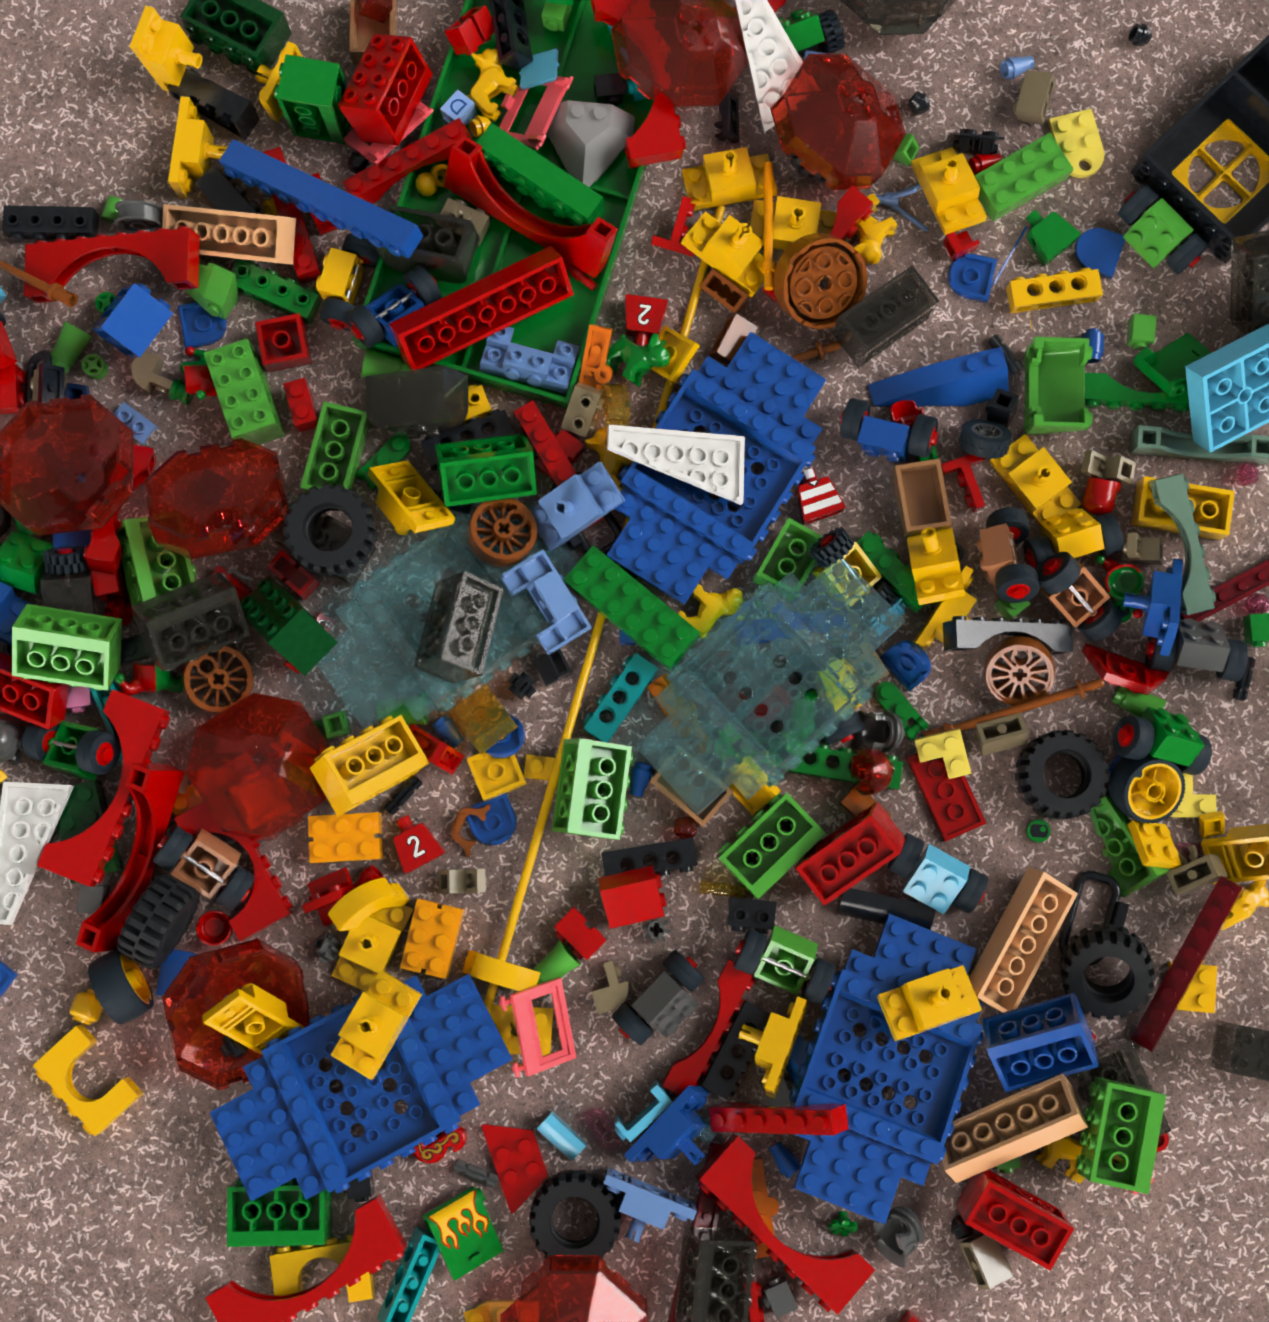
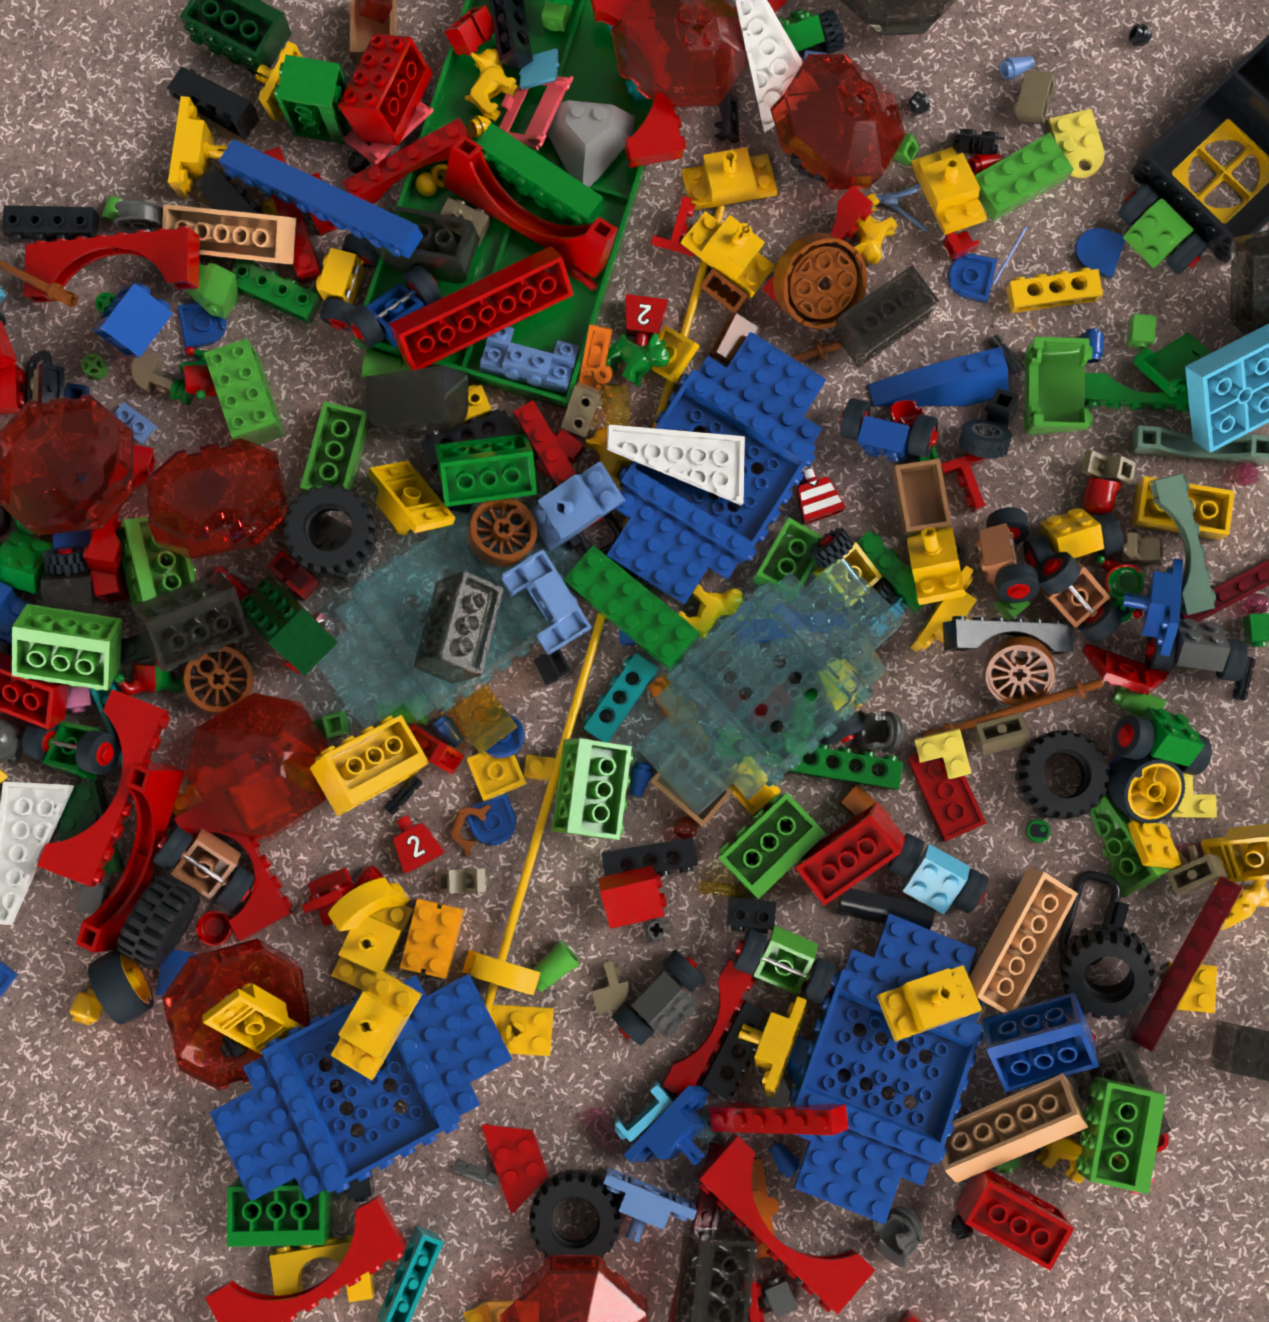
(57, 1070): yellow arch -> none
(69, 346): bright green plant -> none
(119, 609): red gear -> none
(163, 48): yellow brick -> none
(283, 342): red brick -> none
(301, 404): red brick -> none
(326, 948): dark grey gear -> none
(345, 837): light orange piece -> none
(393, 451): green plate -> none
(436, 1150): red animal -> none
(458, 107): light blue brick -> none
(463, 1232): green door -> none
(522, 685): black gear -> none
(527, 1029): coral piece -> none
(561, 1136): medium azure brick -> none
(578, 934): red brick -> none
(609, 89): black brick -> none
(768, 265): light orange bar -> none
(792, 220): yellow brick -> none
(842, 1225): green plant -> none
(872, 771): clear red cylinder -> none
(893, 700): green plate -> none
(907, 663): blue tile -> none
(985, 1261): dark tan brick -> none
(1036, 480): yellow brick -> none
(1050, 235): green torso -> none
(1212, 824): yellow tile -> none

